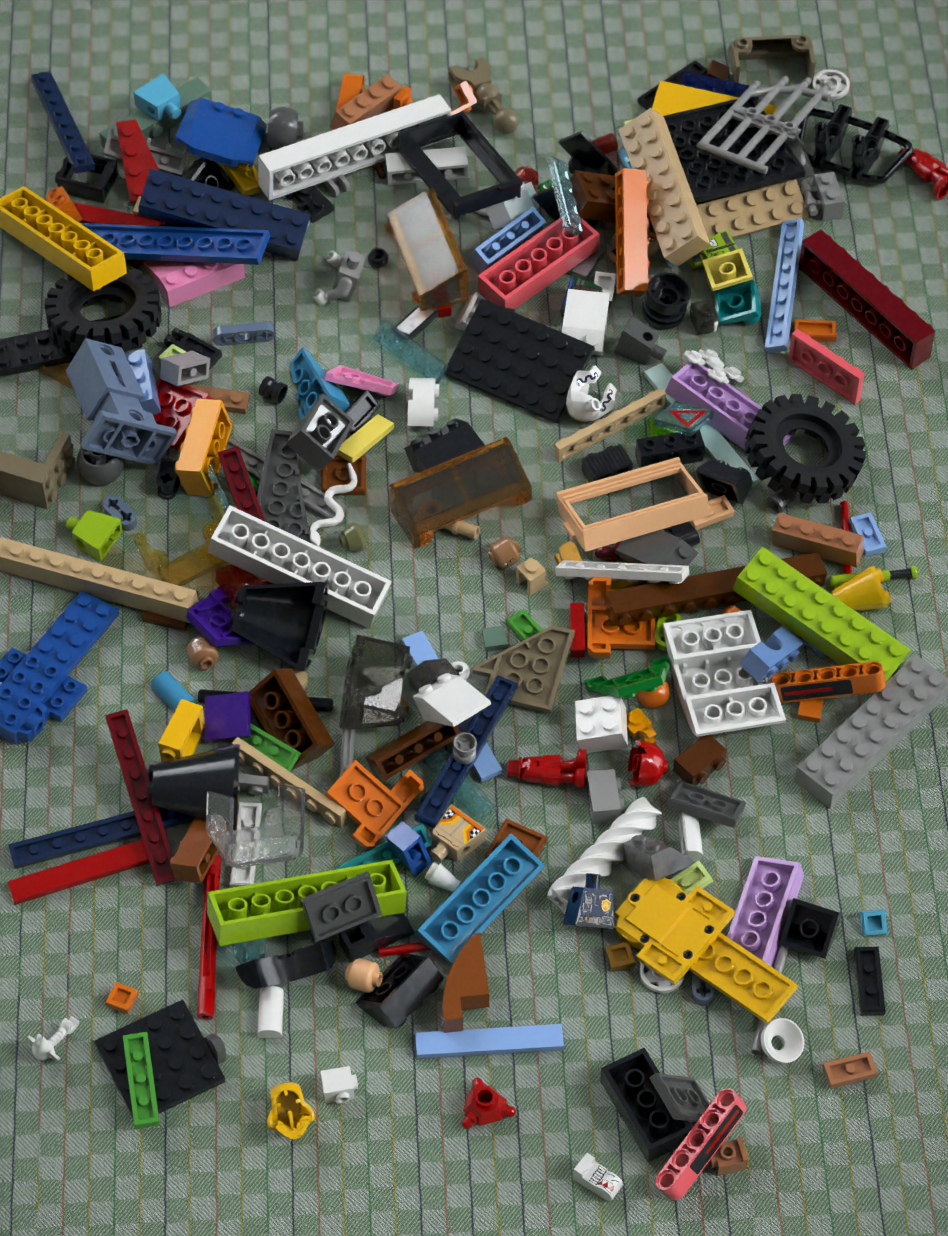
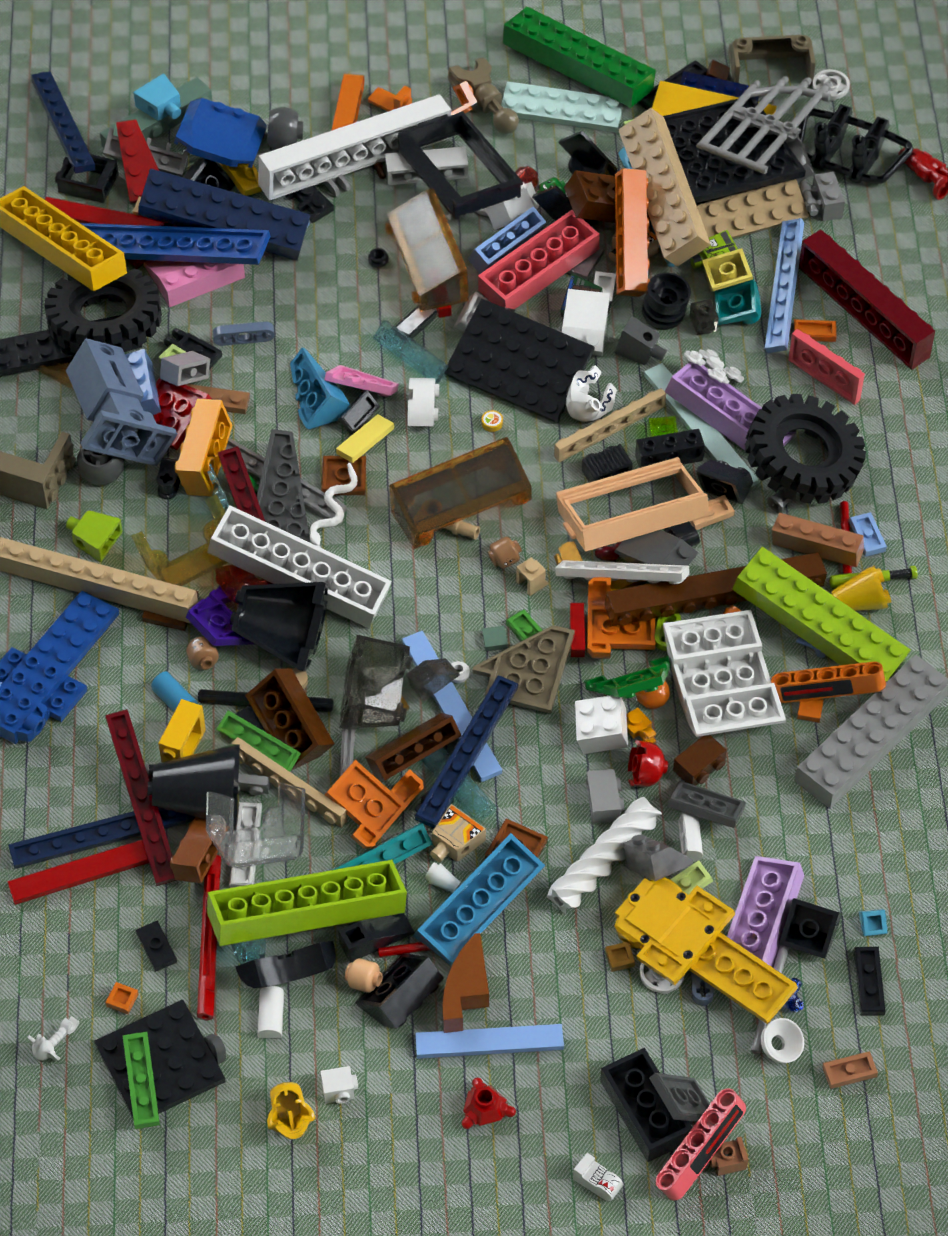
(59, 198): orange bracket -> none
(122, 510): sand blue beam -> none
(156, 946): none -> black plate
(227, 717): dark purple tile -> none
(273, 390): black wheel -> none
(320, 433): dark grey slope -> none
(341, 906): dark grey tile -> none
(346, 279): light grey torso -> none
(352, 538): olive cone -> none
(367, 104): nougat brick -> none
(409, 848): blue slope -> none
(442, 445): black slope -> none
(449, 700): white slope -> none
(464, 748): light grey wheel -> none
(492, 421): none -> tile
(549, 768): red piece -> none
(563, 106): none -> light aqua plate
(564, 196): clear light blue plate -> none
(579, 56): none -> green brick
(590, 905): torso -> none
(606, 143): clear red beam -> none
(683, 418): clear light blue tile -> none
(766, 659): medium blue arch -> none
(794, 1003): none -> clear blue arm

